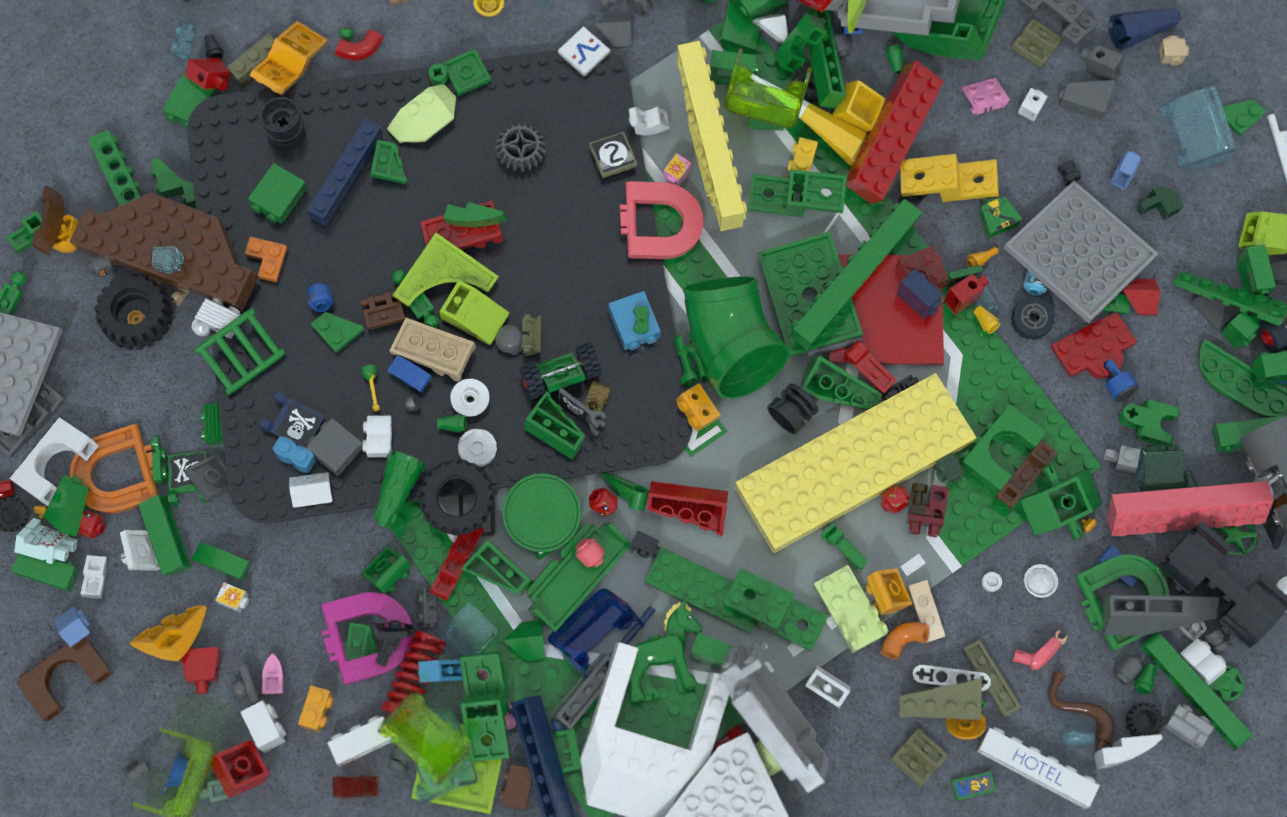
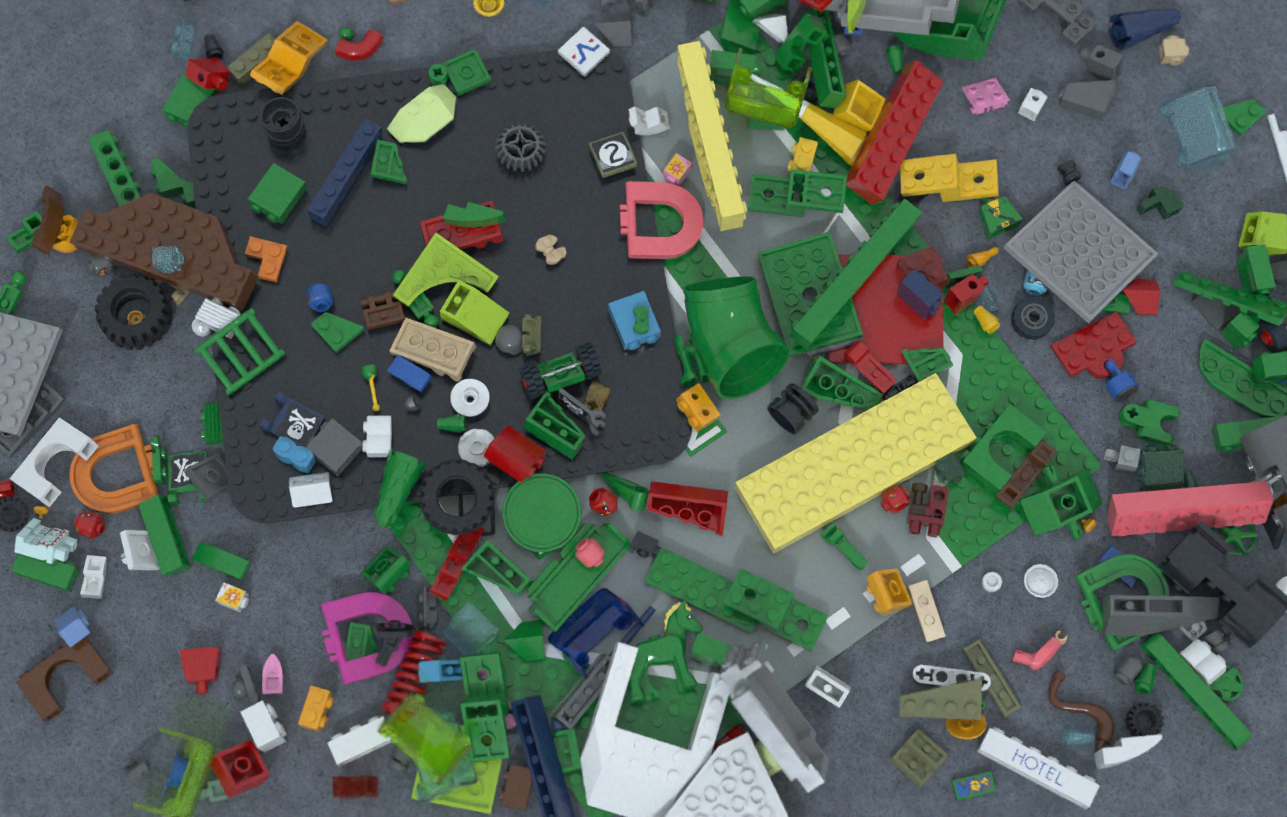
(67, 505): green slope -> none
(173, 637): light orange brick -> none
(515, 454): none -> red brick
(545, 245): none -> tan piece
(850, 609): yellowish green hinge -> none
(902, 635): orange cylinder -> none
(927, 362): none -> green wing
(1036, 43): olive slope -> none
(1189, 726): light grey brick -> none

